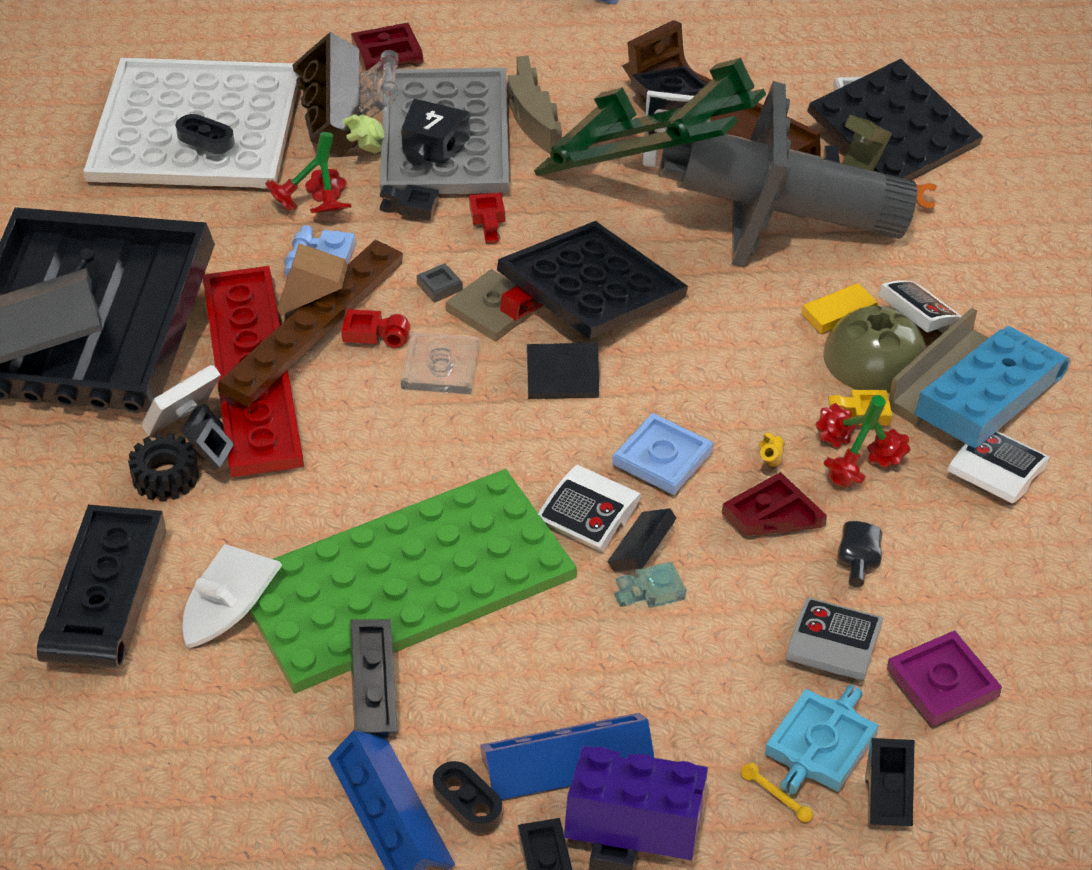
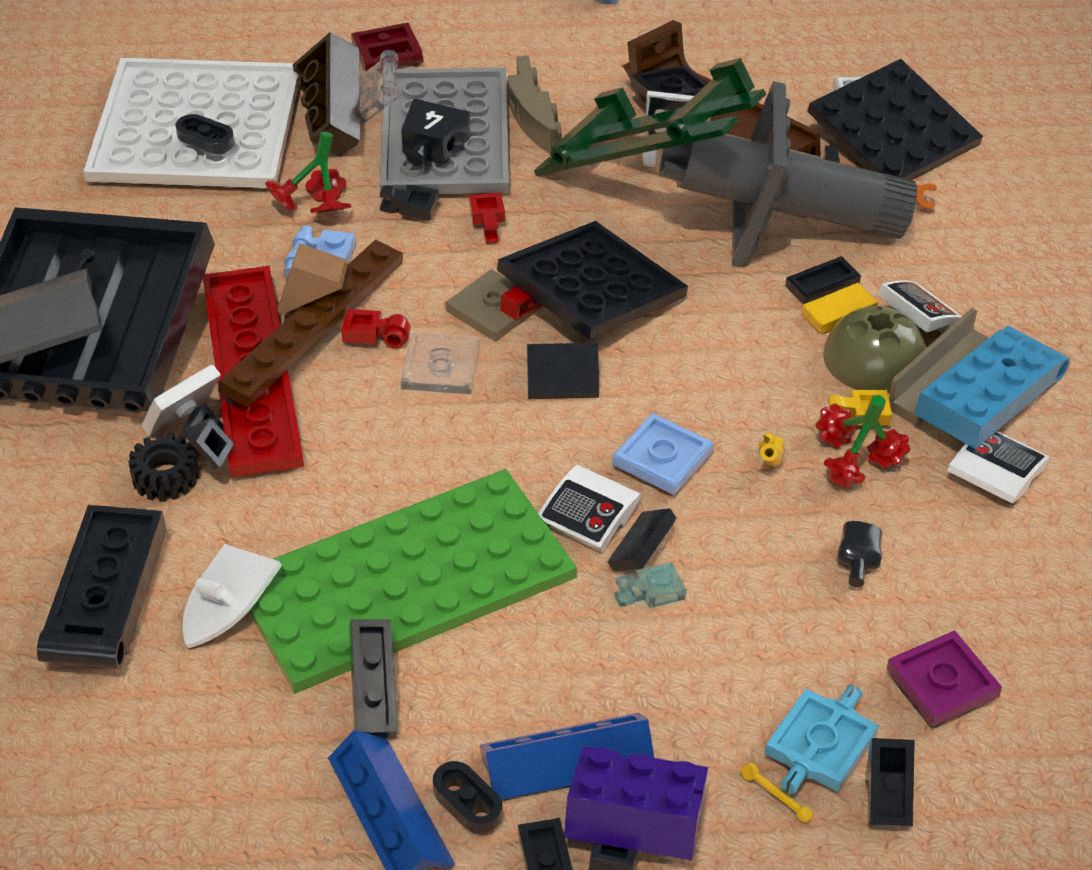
(366, 131): yellowish green plate -> none
(439, 282): dark grey tile -> none
(773, 508): dark red wing -> none
(822, 280): none -> black tile
(834, 638): slope -> none
(867, 143): olive bracket -> none

